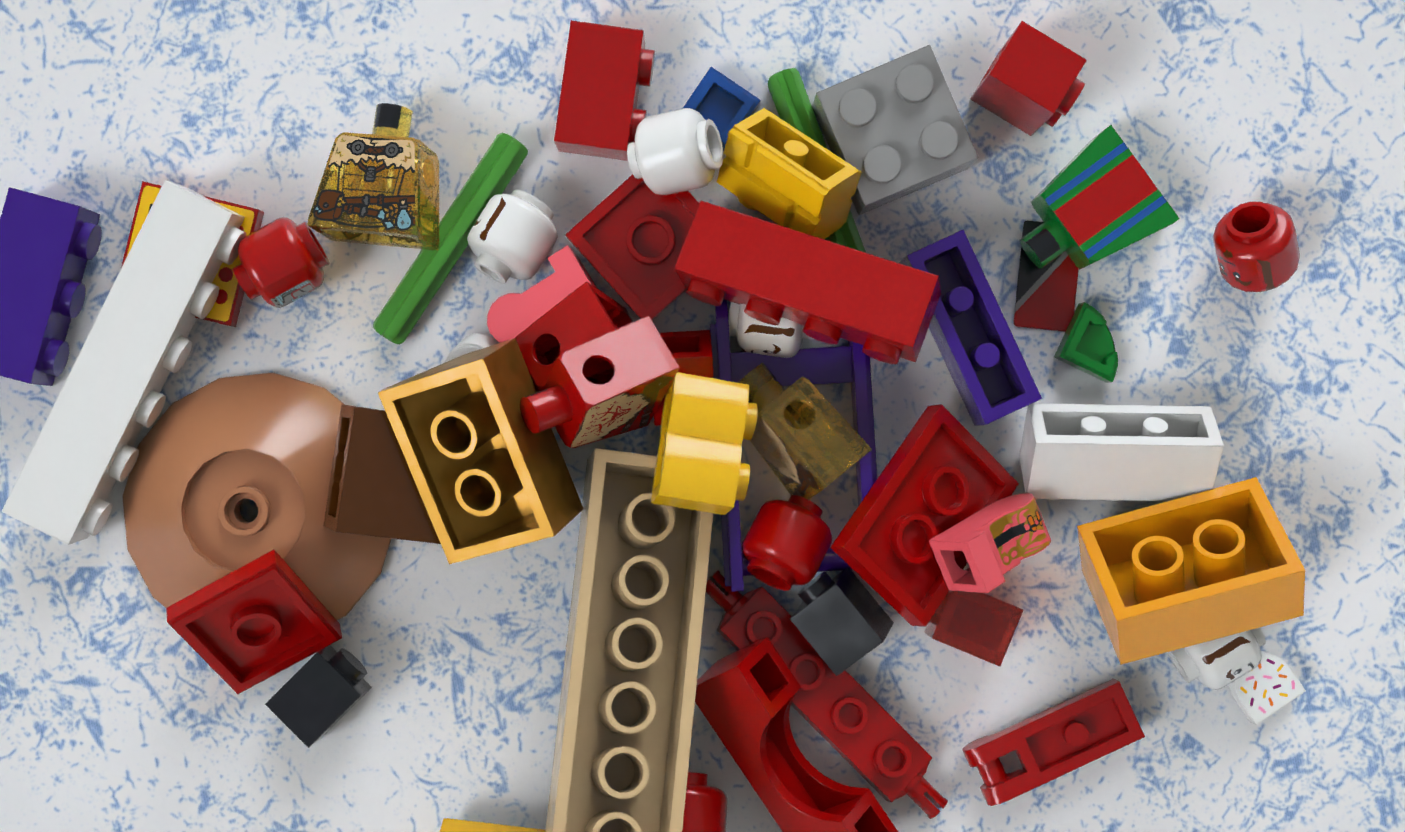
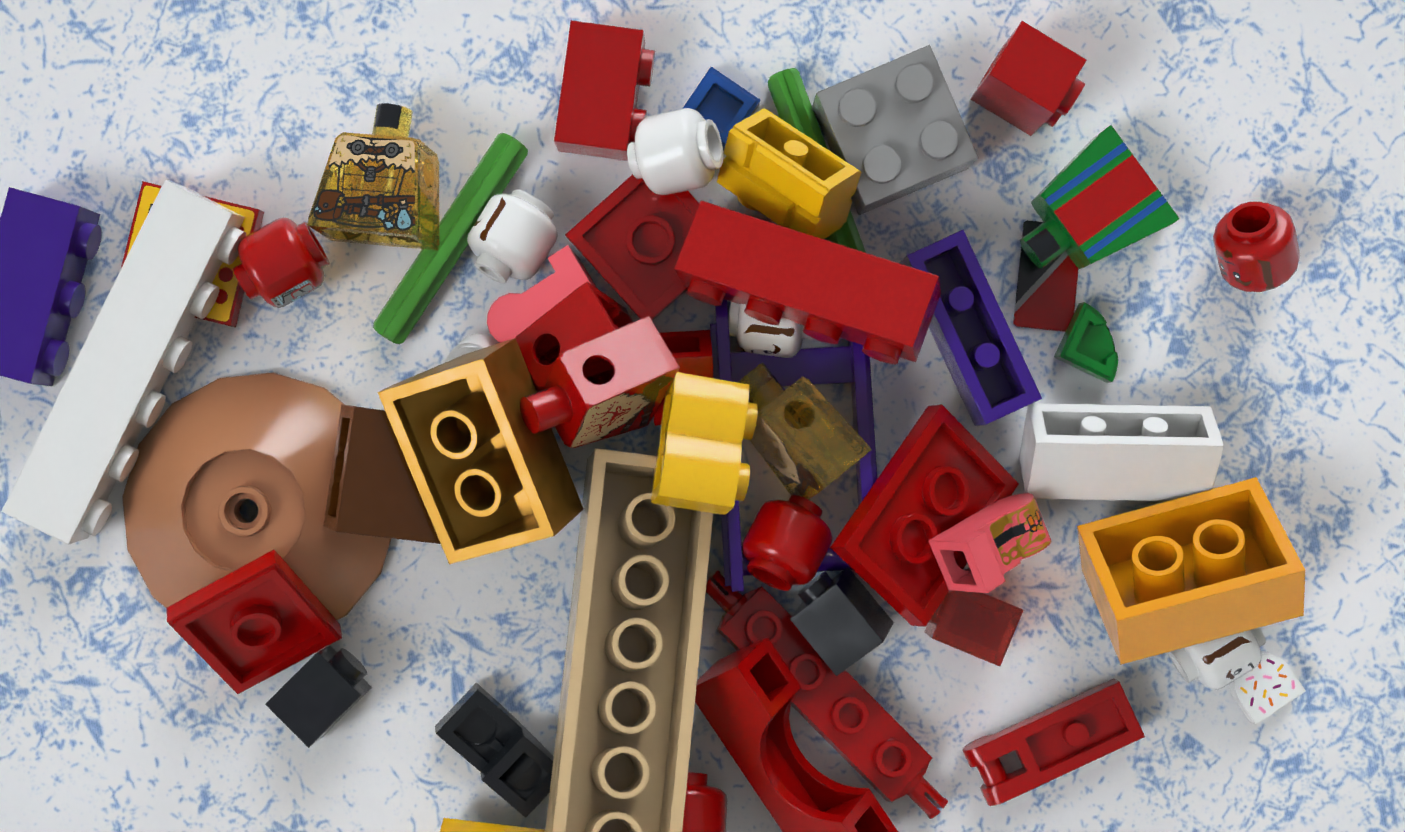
(500, 748): none -> black slope

